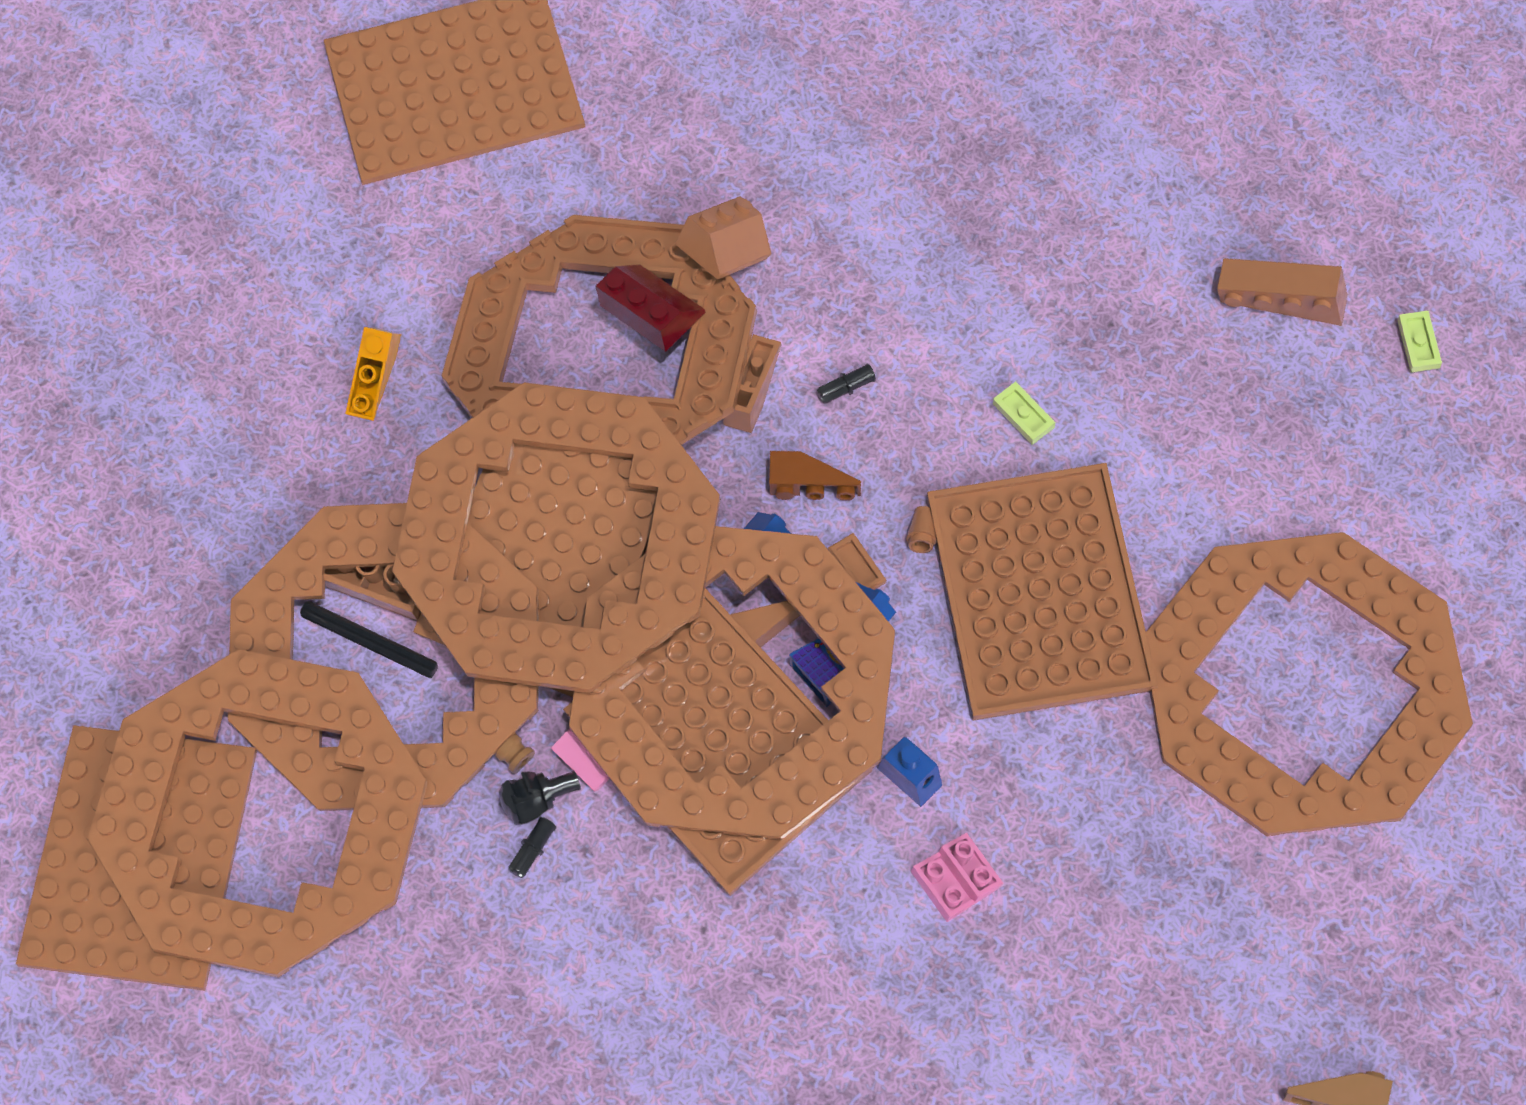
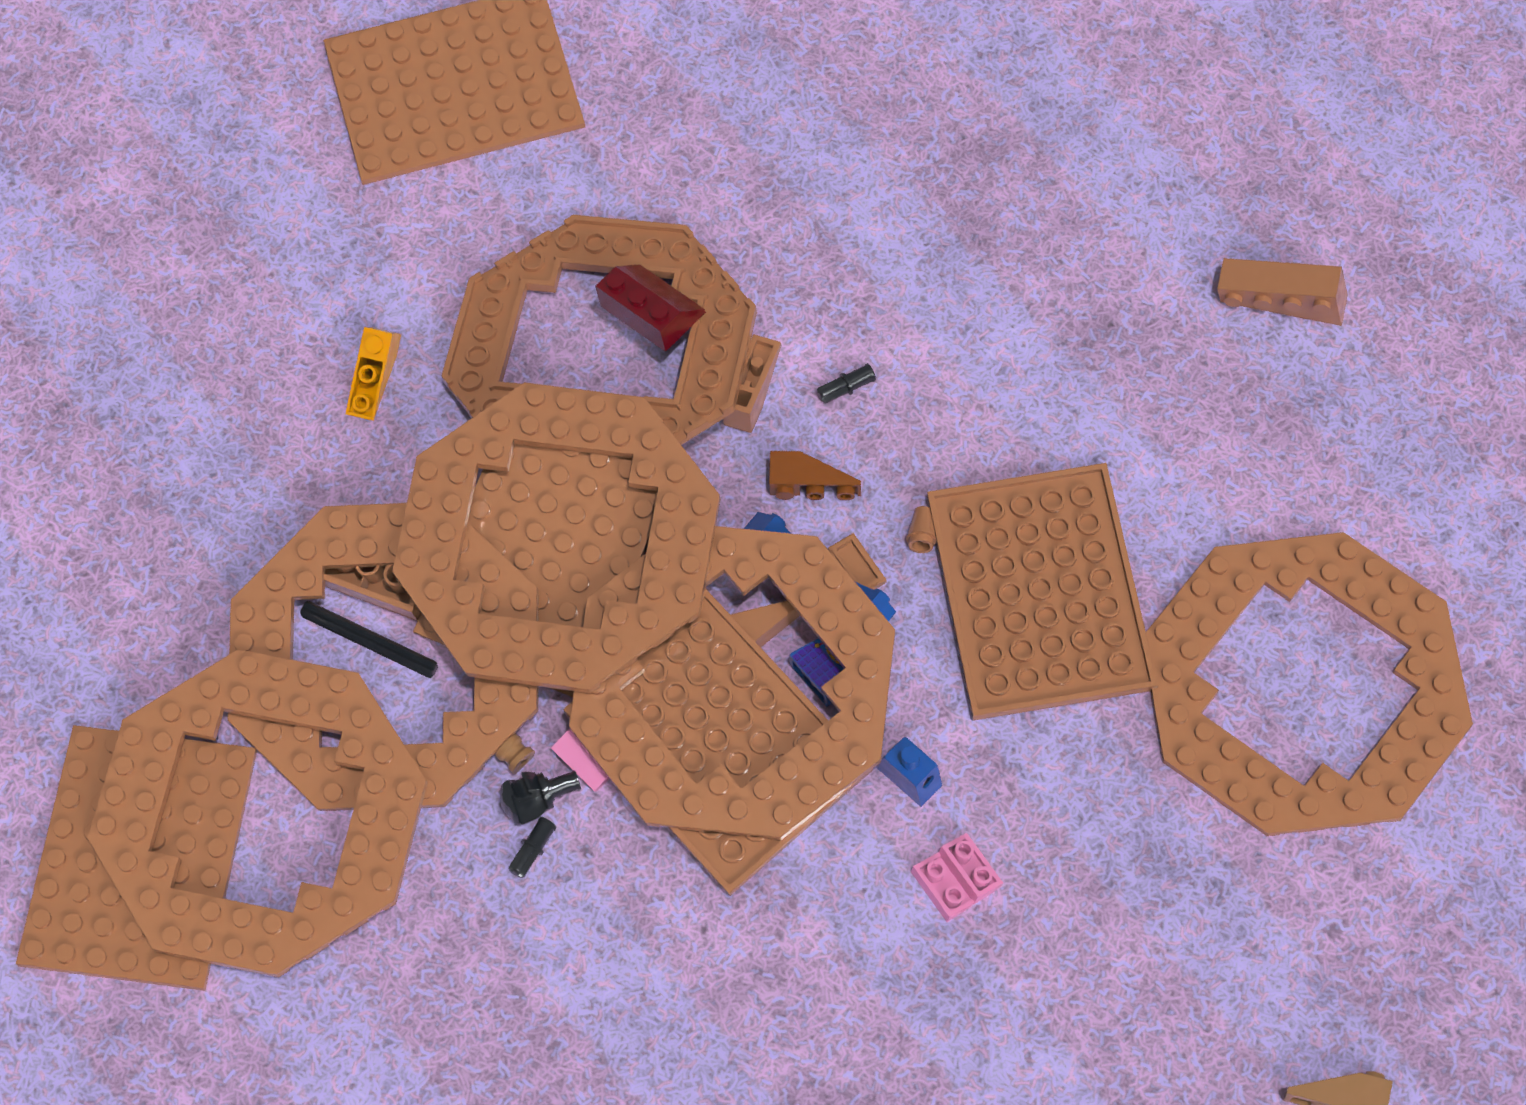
(725, 237): nougat slope -> none
(1024, 413): yellowish green plate -> none
(1419, 341): yellowish green plate -> none

